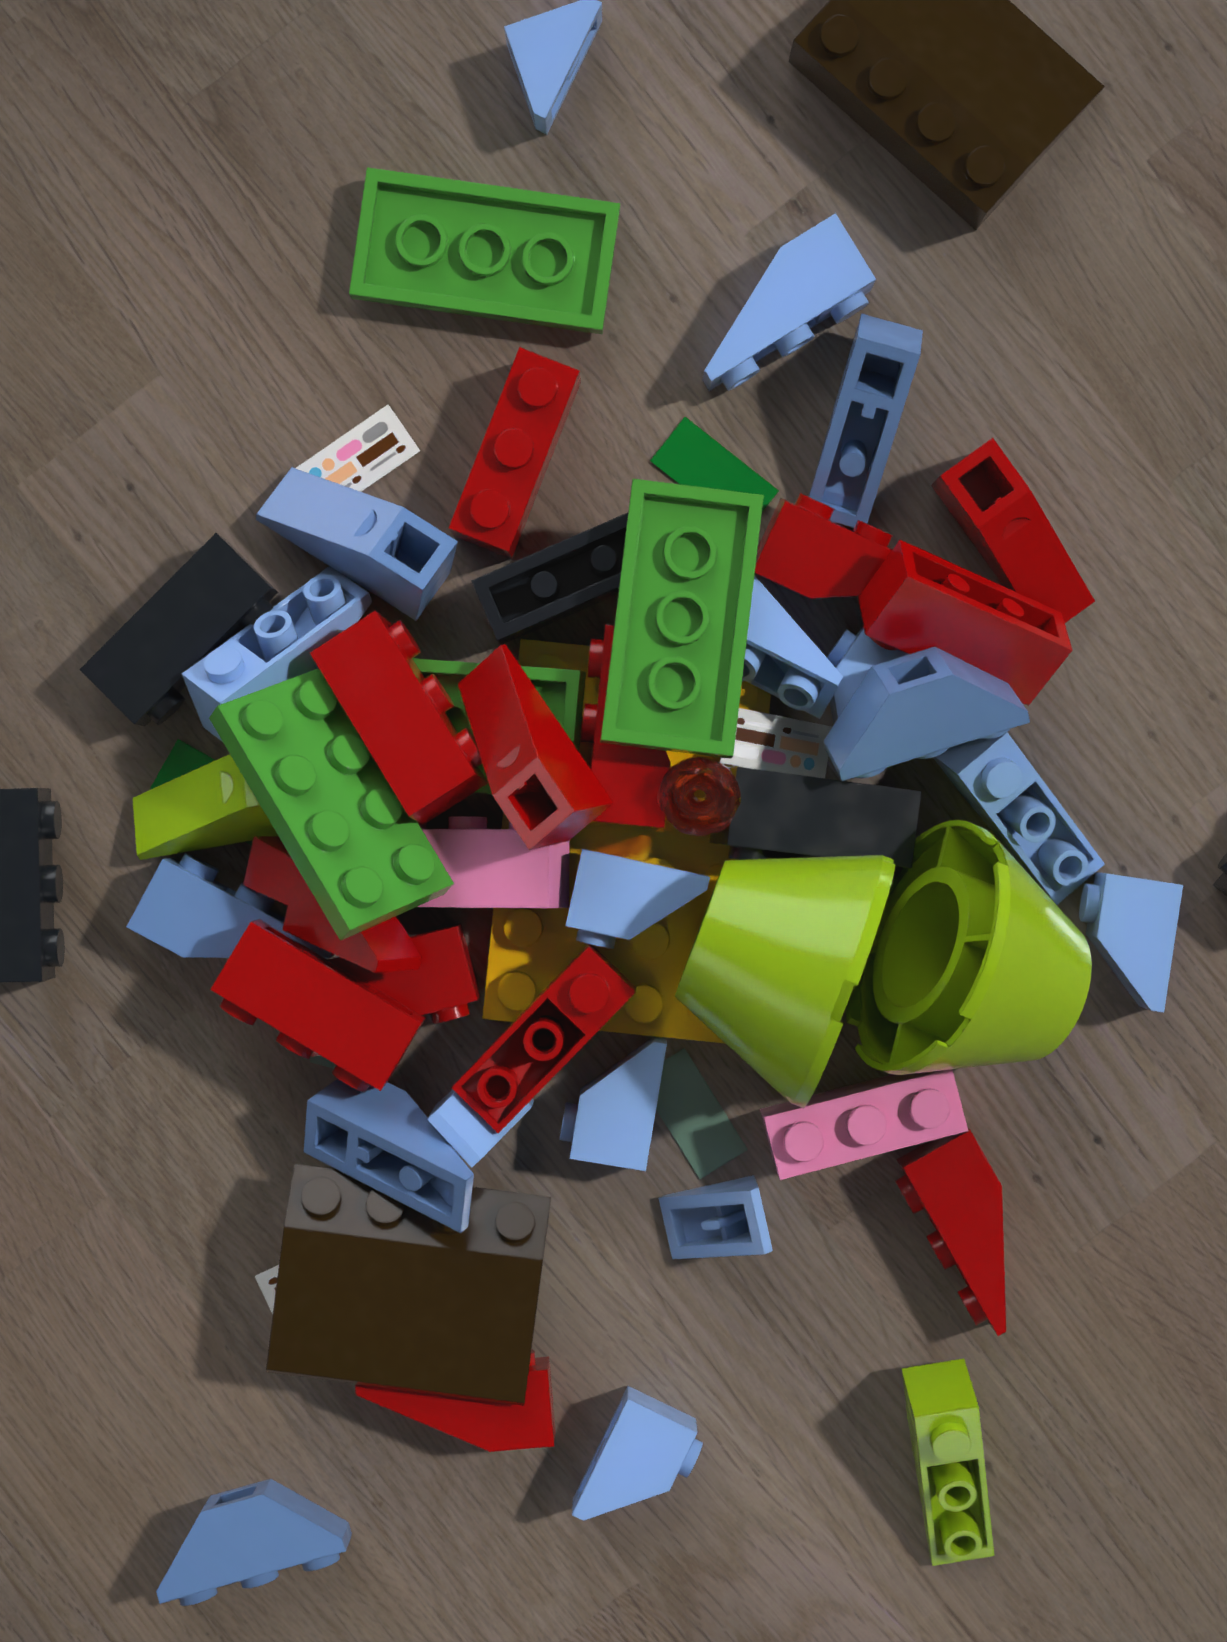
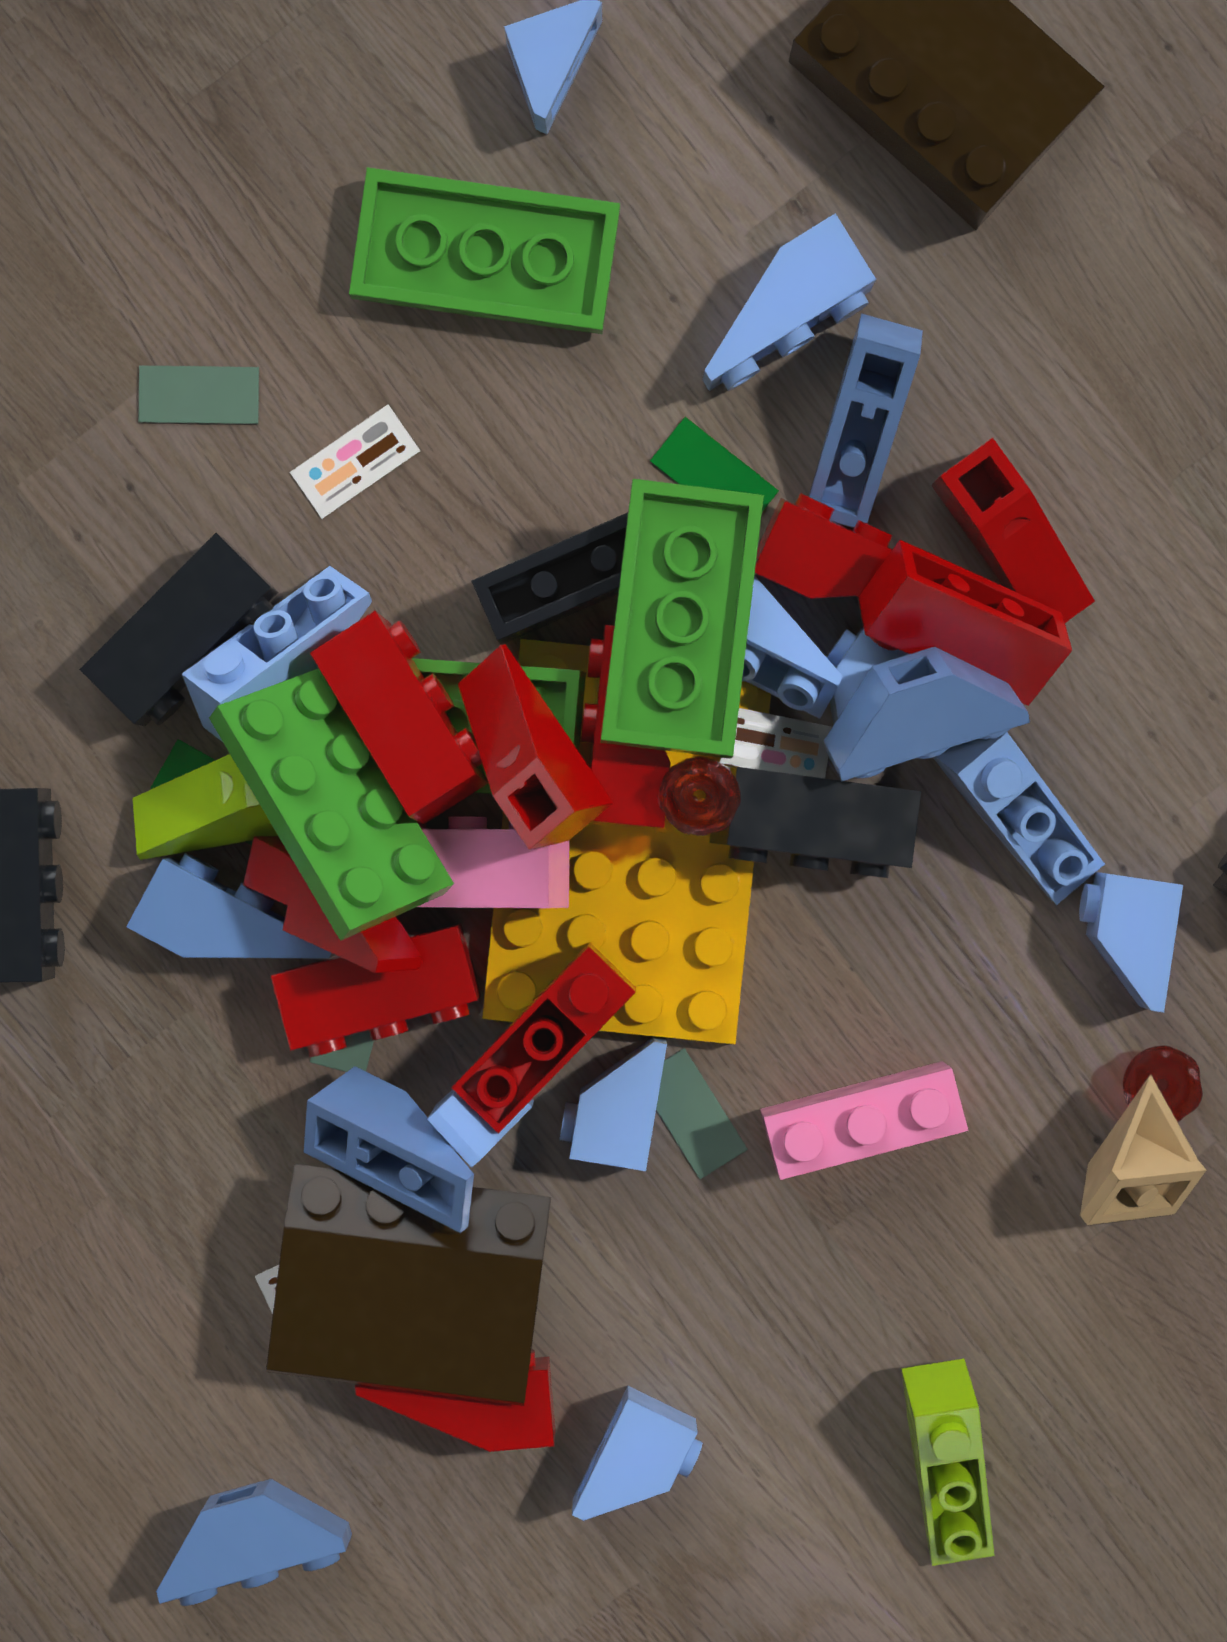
(198, 394): none -> sand green sticker
(316, 1006): red brick -> none
(362, 538): medium blue slope -> none
(515, 453): red brick -> none
(625, 896): light blue slope -> none
(716, 1220): light blue slope -> none
(783, 958): lime cone -> none
(966, 1208): red slope -> none
(967, 962): lime cone -> none
(1142, 1164): none -> tan slope
(1176, 1068): none -> clear red plate

